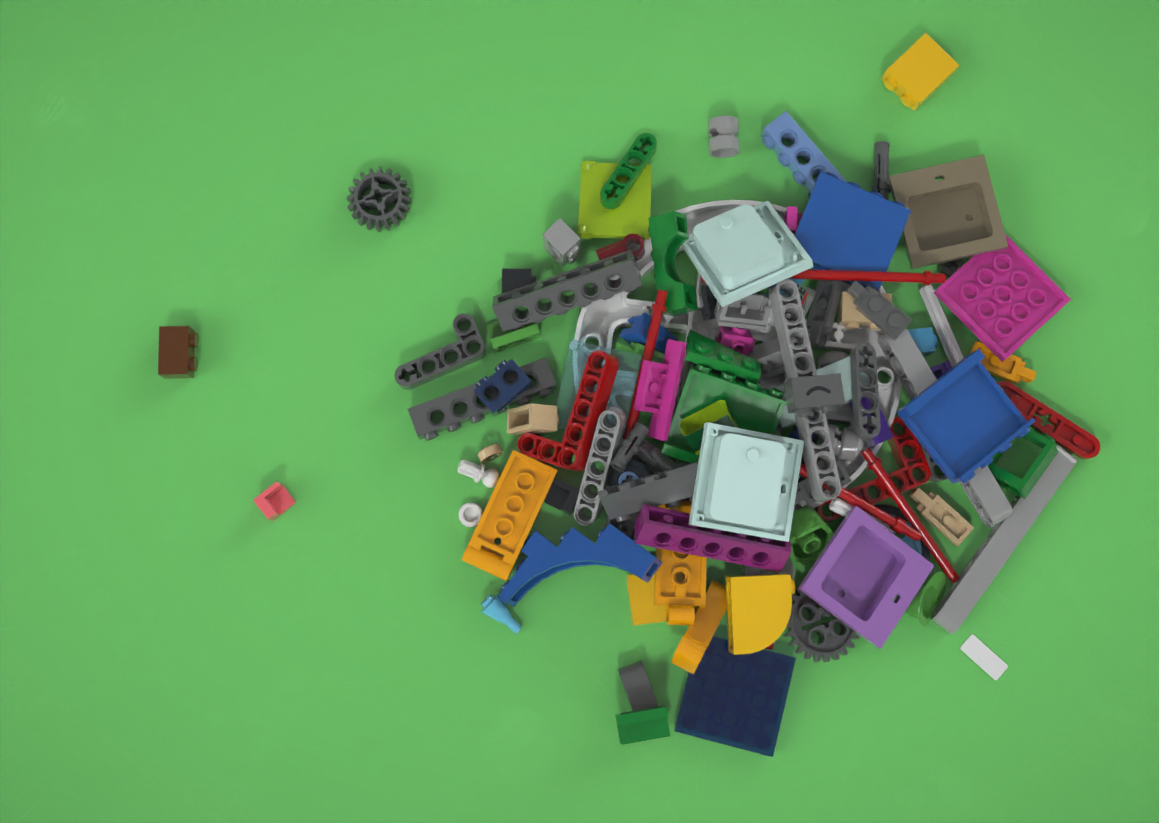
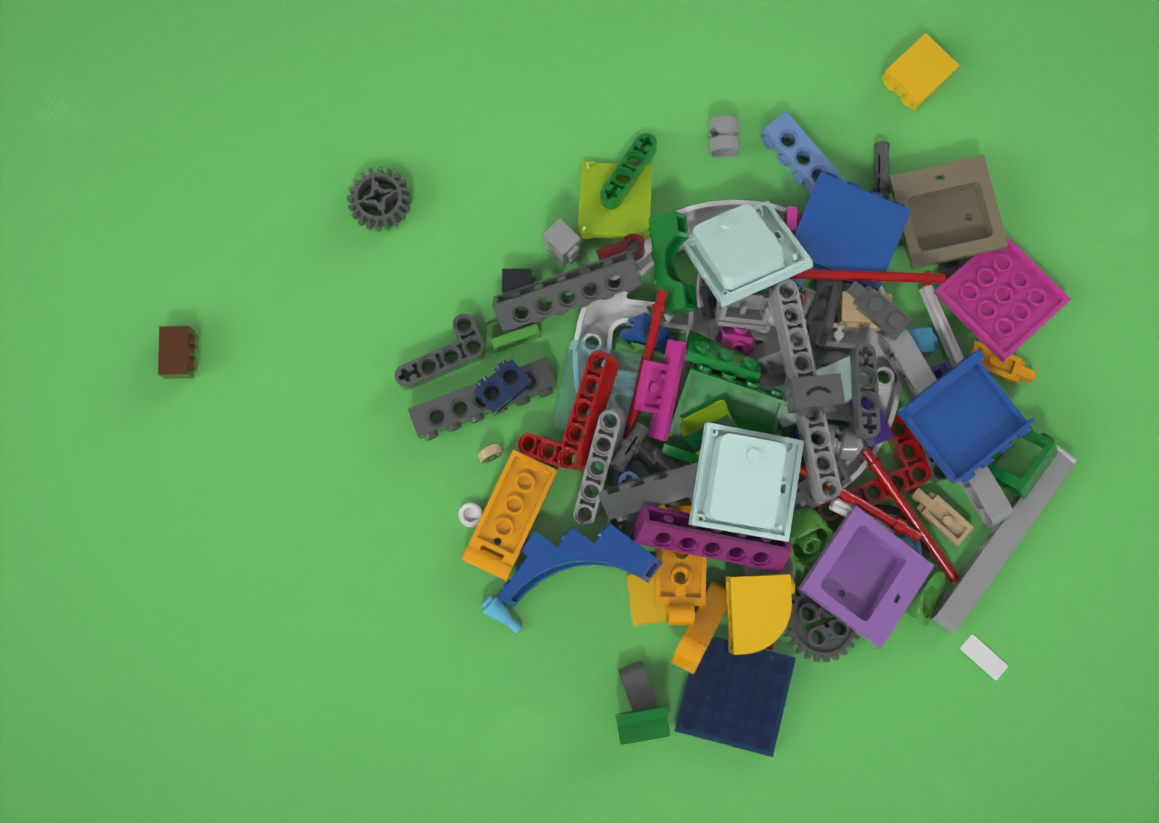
(274, 501): coral panel -> none
(489, 476): white axle -> none
(532, 419): tan brick -> none
(562, 496): black panel -> none
(1065, 432): red piece -> none

